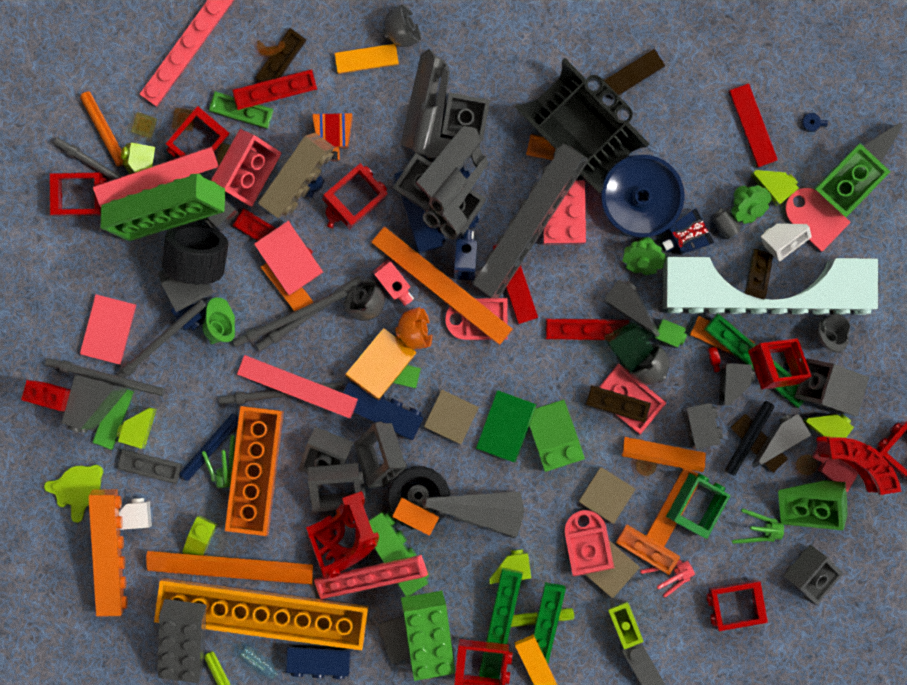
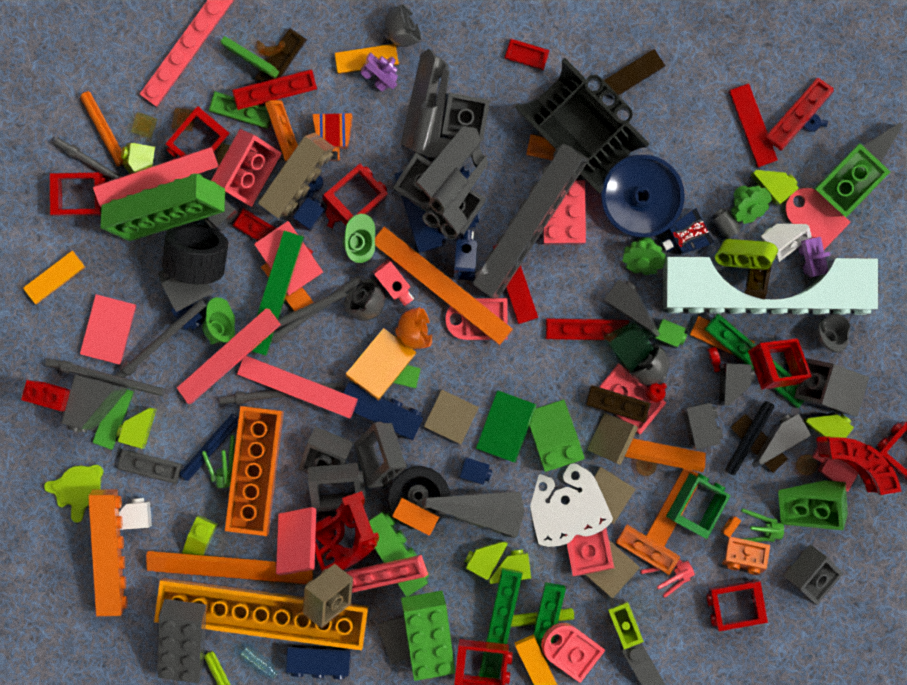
(54, 277): none -> light orange tile
(228, 356): none -> coral tile
(249, 57): none -> bright green tile
(279, 281): none -> green tile
(282, 127): none -> orange tile
(296, 541): none -> coral tile
(310, 213): none -> dark blue brick
(327, 595): none -> dark tan brick
(359, 238): none -> bright green piece
(383, 69): none -> medium lavender hips
(476, 471): none -> dark blue brick
(485, 558): none -> lime slope
(527, 54): none -> red tile
(570, 519): none -> white piece
(572, 652): none -> coral tile
(612, 438): none -> dark tan tile
(656, 392): none -> red piece
(730, 526): none -> orange tile
(746, 254): none -> lime beam
(746, 555): none -> orange bracket
(799, 114): none -> red tile
(814, 256): none -> medium lavender hips

